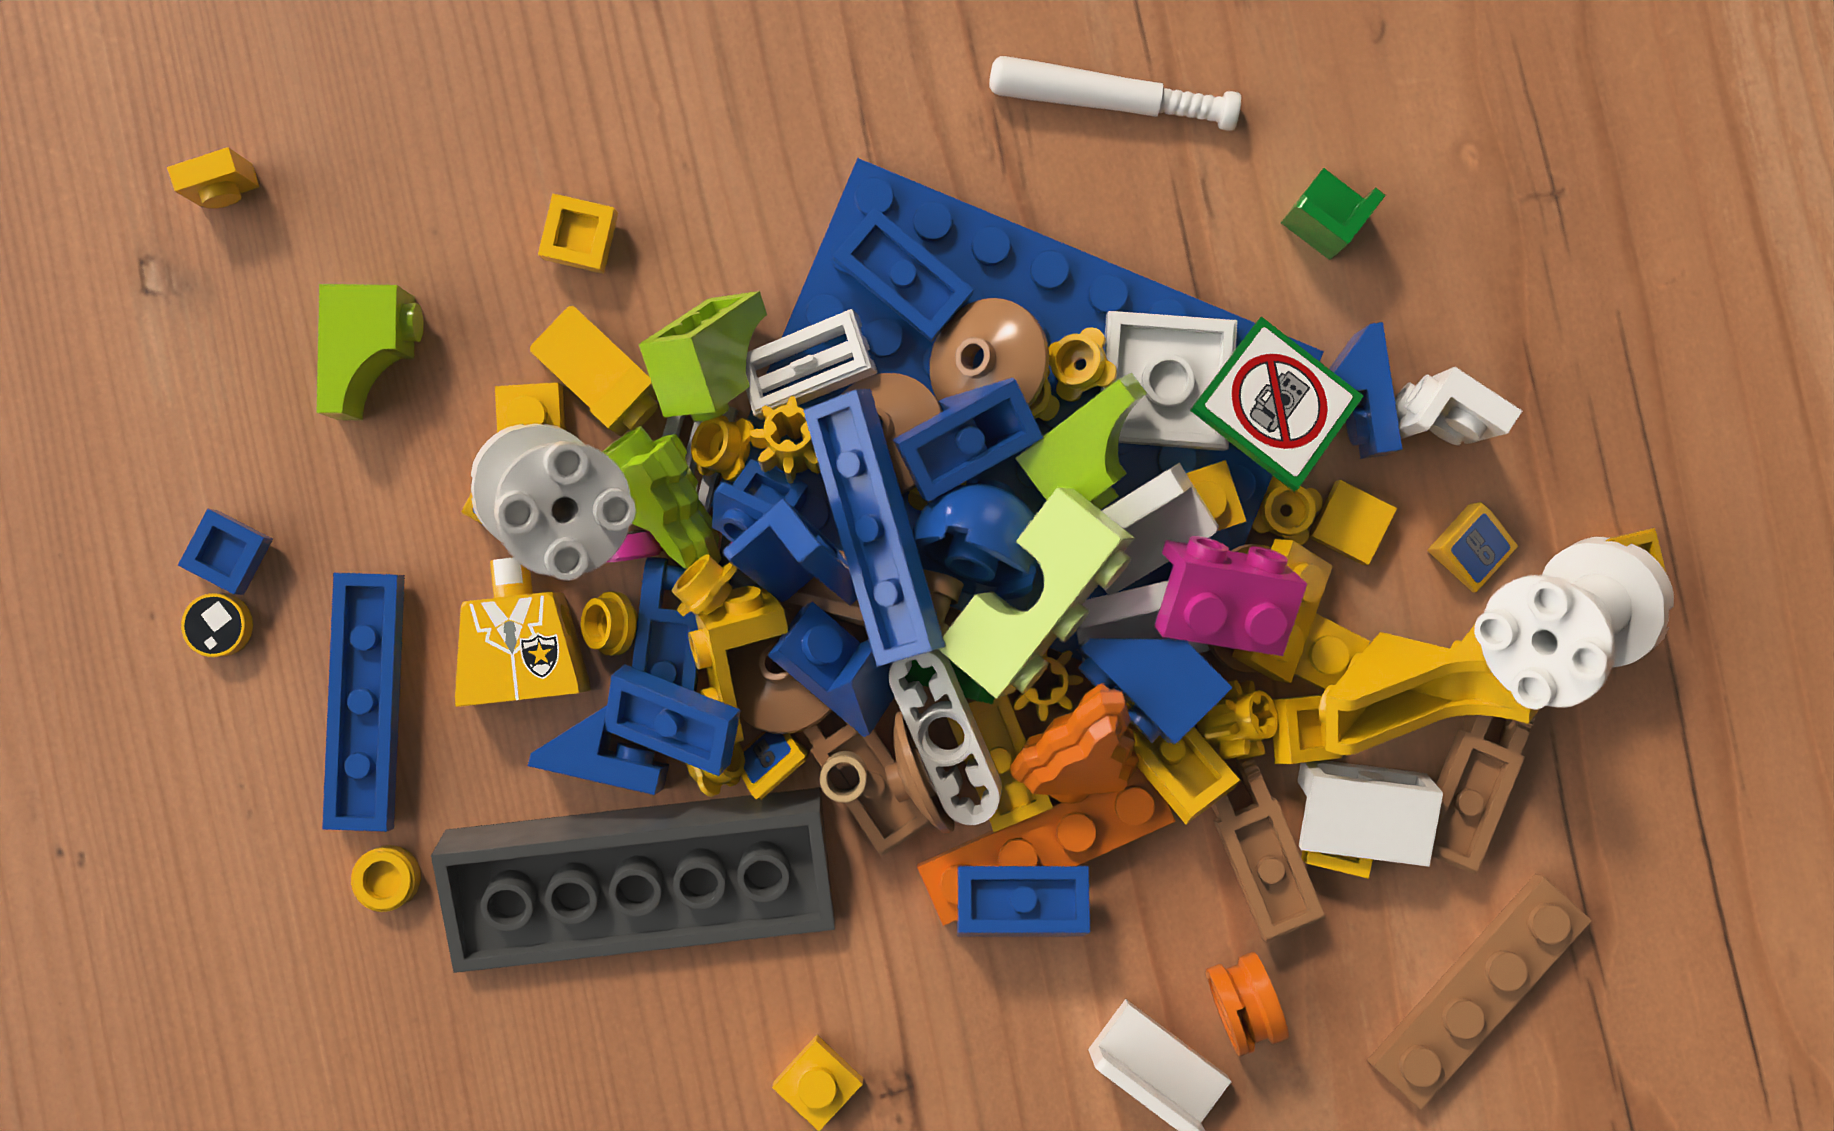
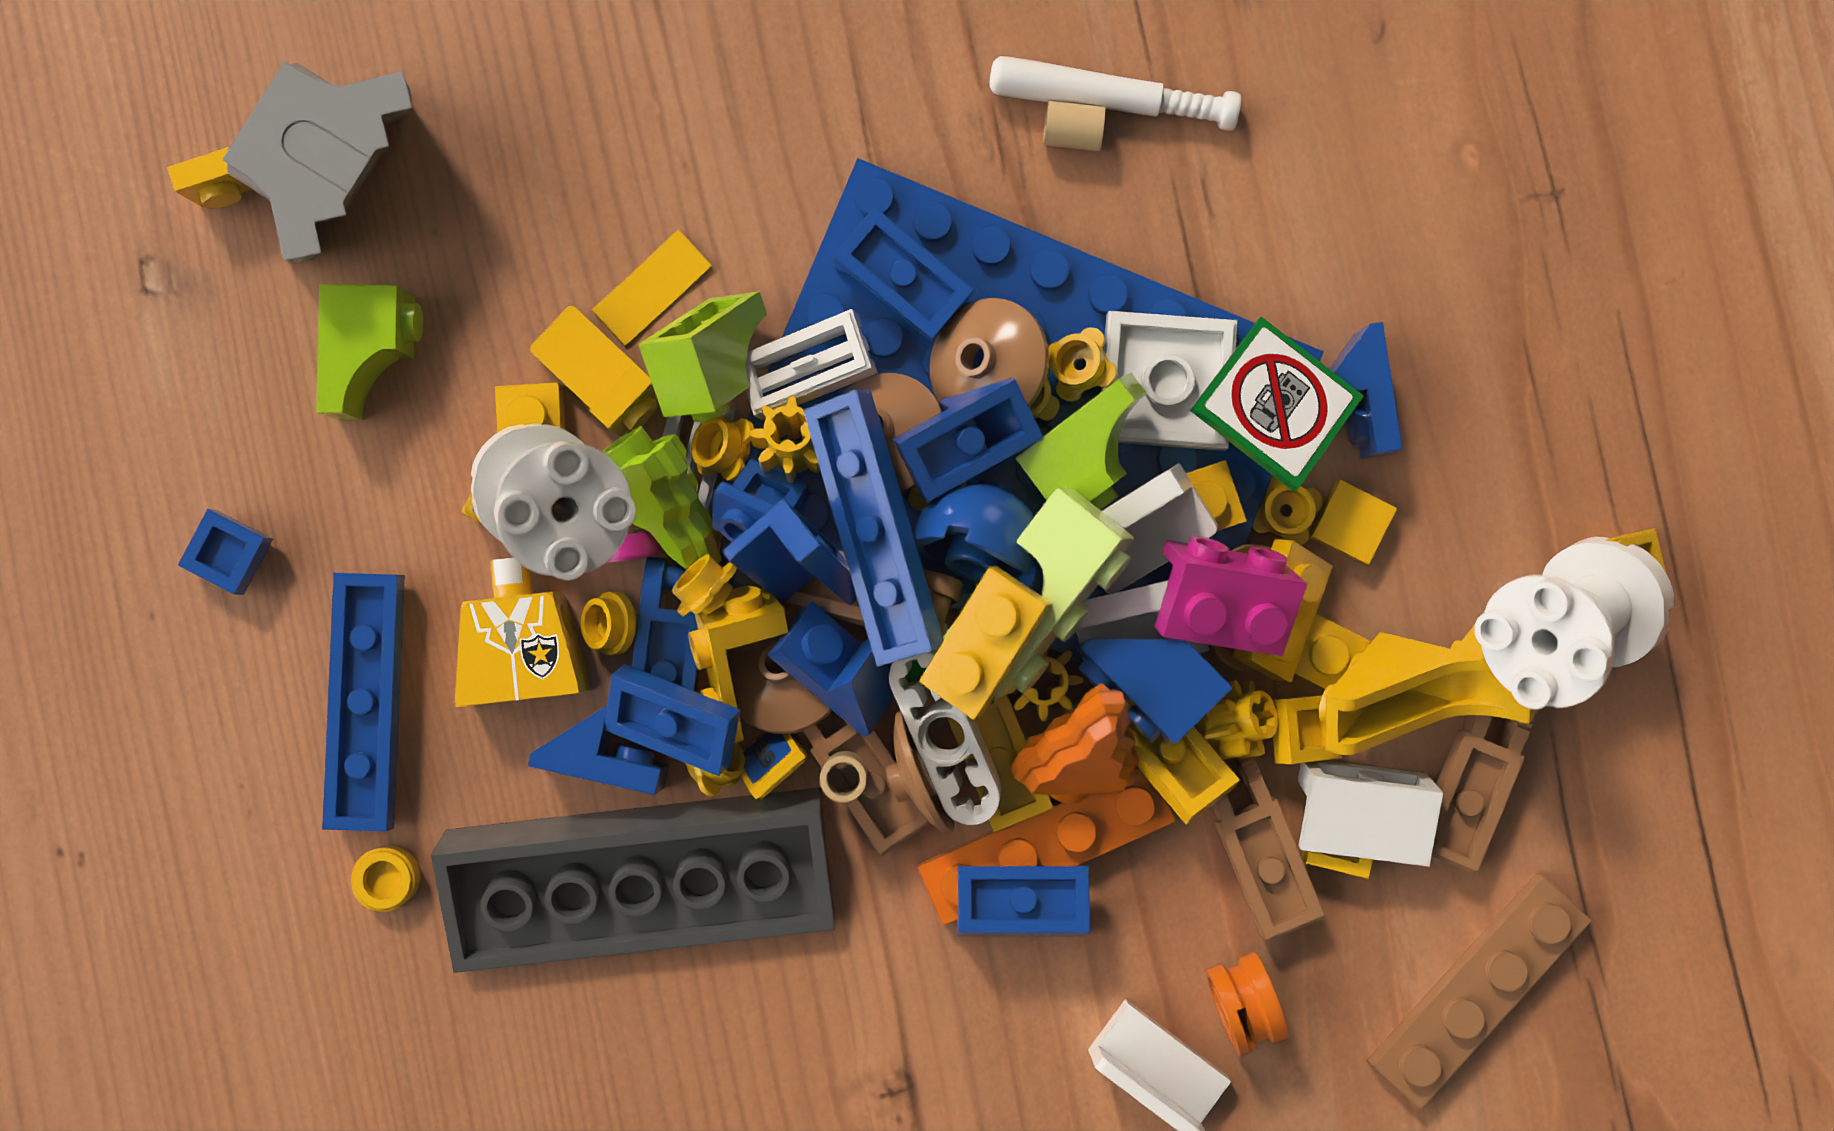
(217, 625): tile -> none
(314, 148): none -> light grey slope
(578, 233): yellow plate -> none
(652, 287): none -> yellow sticker
(817, 1083): yellow plate -> none
(985, 642): none -> yellow plate
(1074, 126): none -> tan hinge
(1330, 213): green panel -> none
(1453, 409): white bracket -> none
(1473, 546): slope -> none

